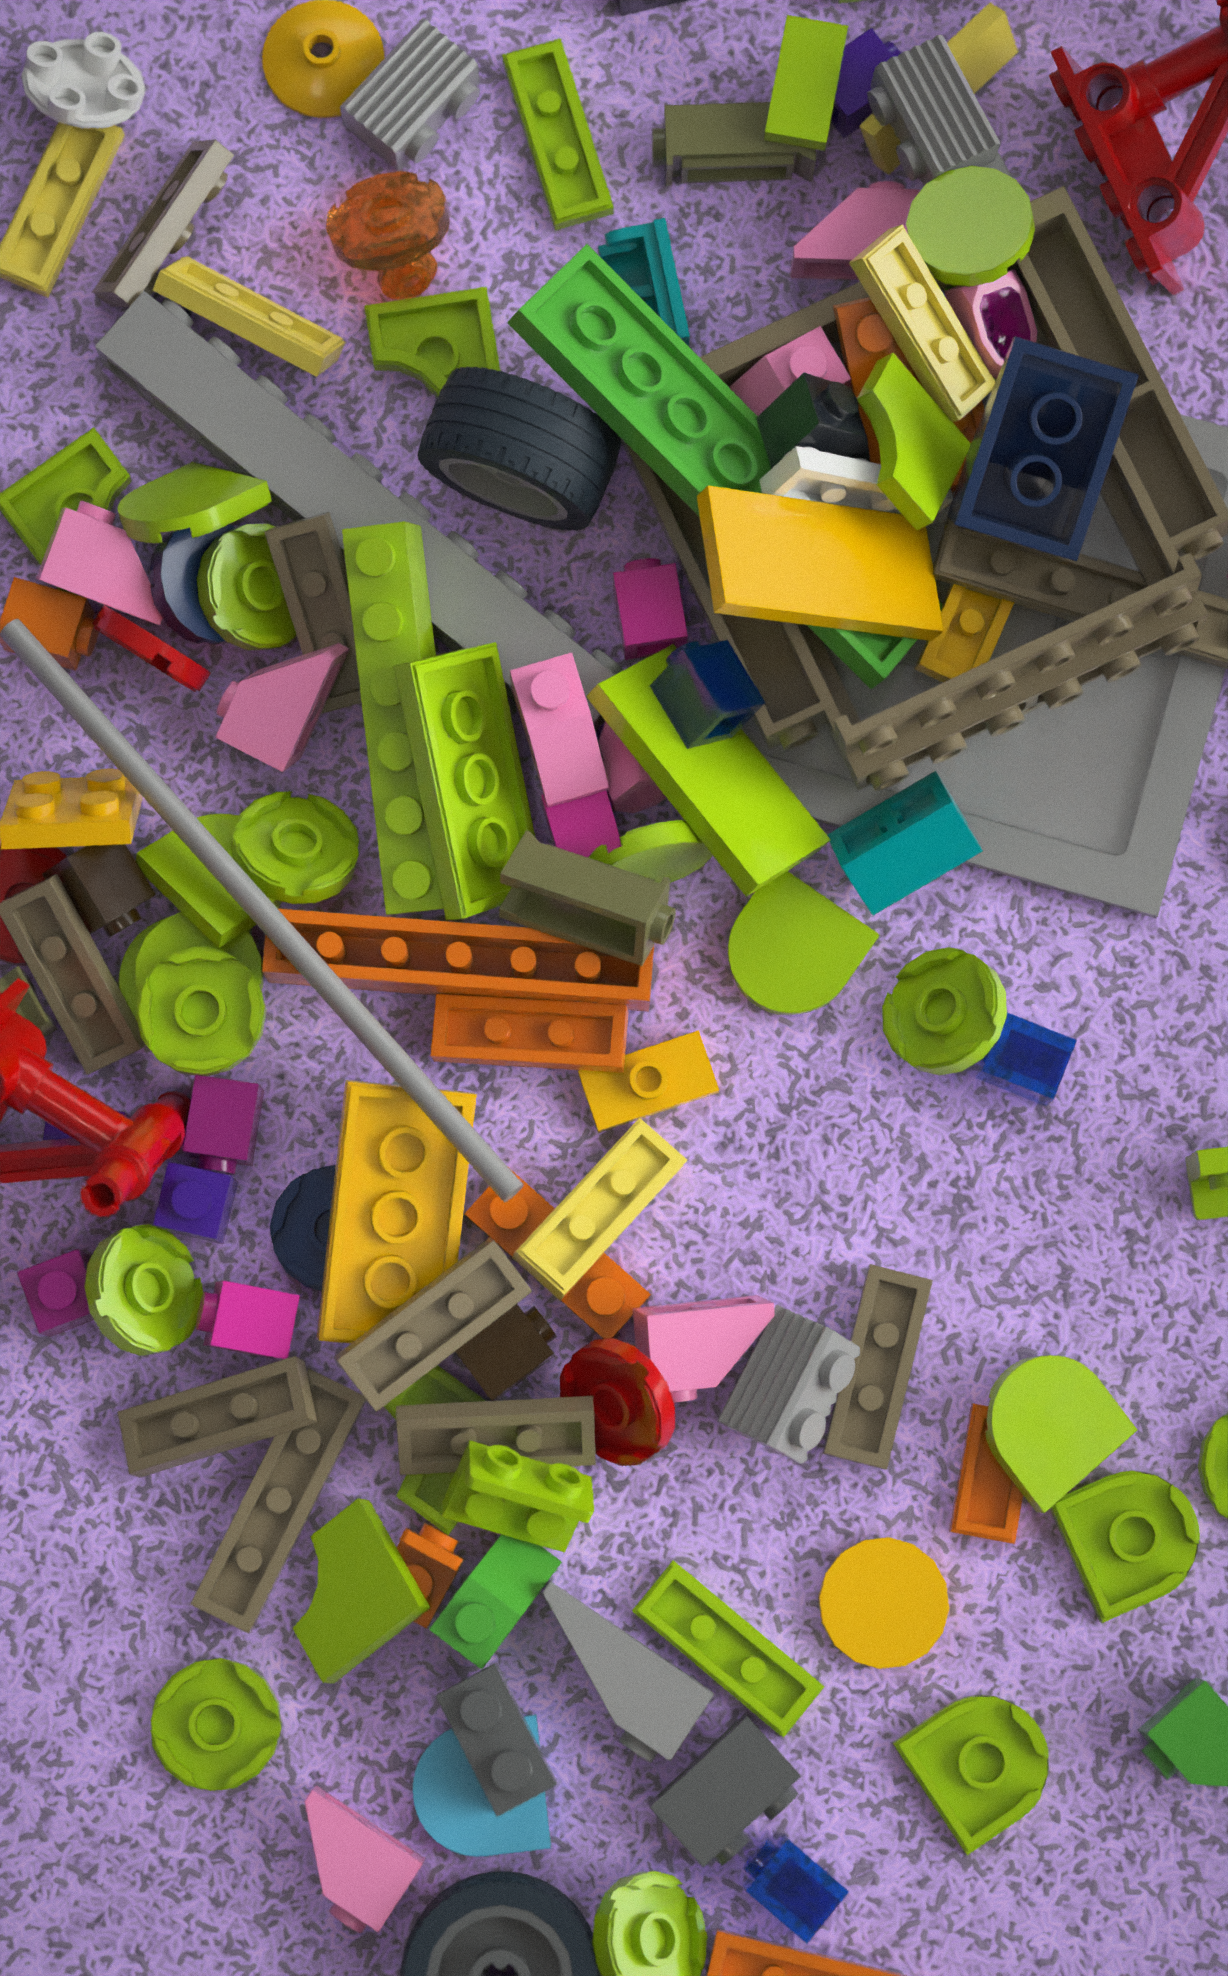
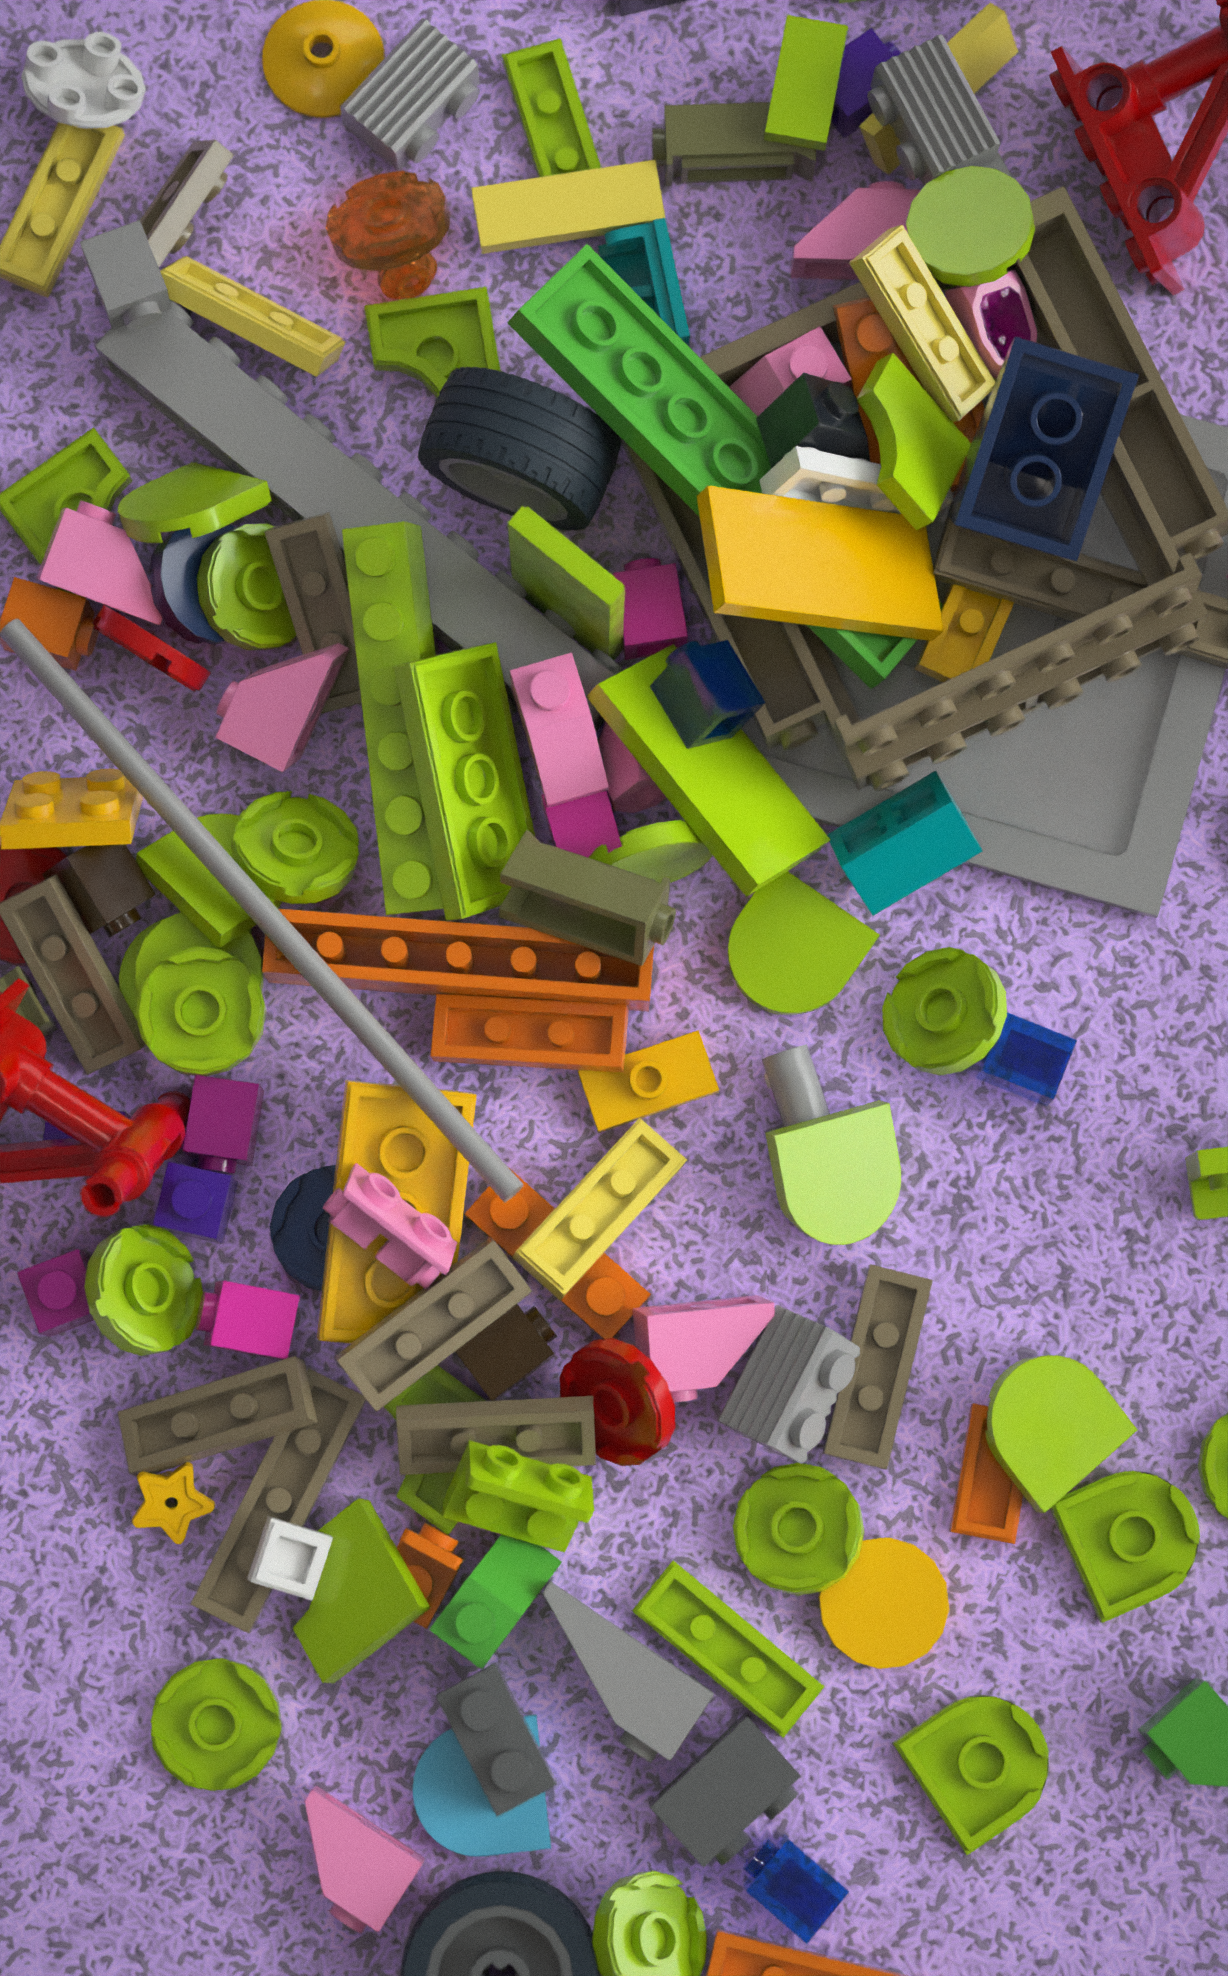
(126, 276): none -> light grey brick
(169, 1484): none -> yellow plate
(290, 1558): none -> white tile
(416, 1243): none -> bright pink hinge
(566, 206): none -> light yellow tile
(567, 582): none -> lime tile
(795, 1085): none -> light grey piece
(798, 1529): none -> lime tile
(837, 1172): none -> lime tile

